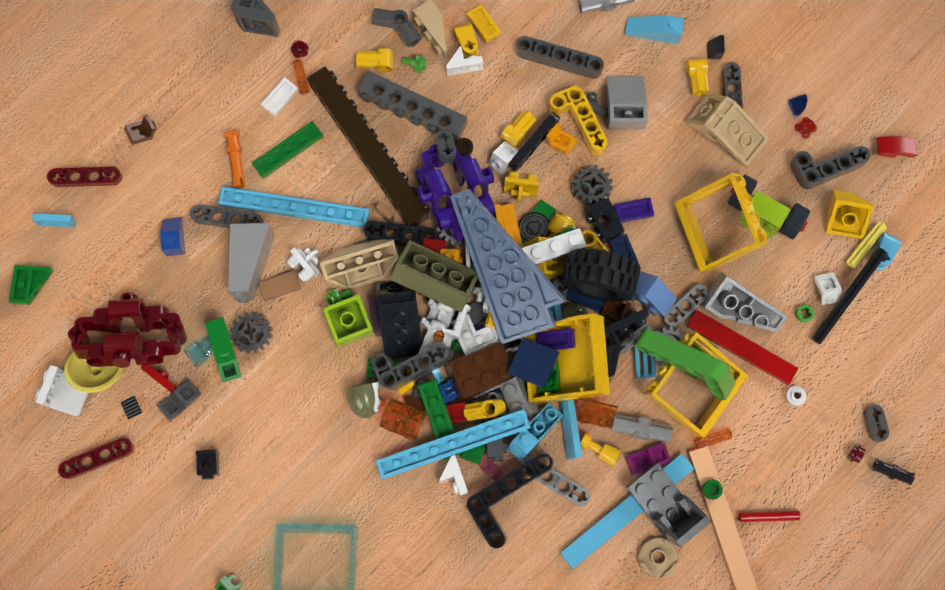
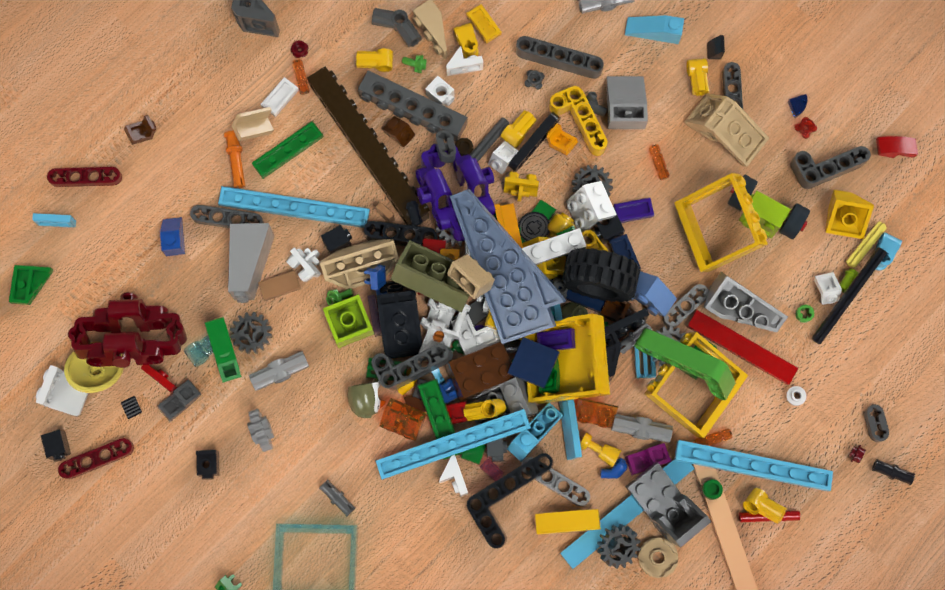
(56, 445): none -> black brick
(252, 124): none -> tan panel
(260, 430): none -> light grey gear
(278, 371): none -> light grey piece
(336, 239): none -> black brick
(337, 498): none -> dark grey pin
(377, 277): none -> blue tile
(399, 130): none -> reddish brown bracket
(414, 213): none -> black pin
(440, 85): none -> white brick
(470, 276): none -> tan brick
(489, 139): none -> dark grey axle
(539, 76): none -> dark grey plate
(567, 521): none -> yellow slope
(590, 205): none -> white bracket
(617, 470): none -> blue arm
(620, 546): none -> dark grey gear
(659, 162): none -> clear orange axle
(753, 465): none -> medium azure plate
(759, 503): none -> yellow piece
(850, 275): none -> lime pin

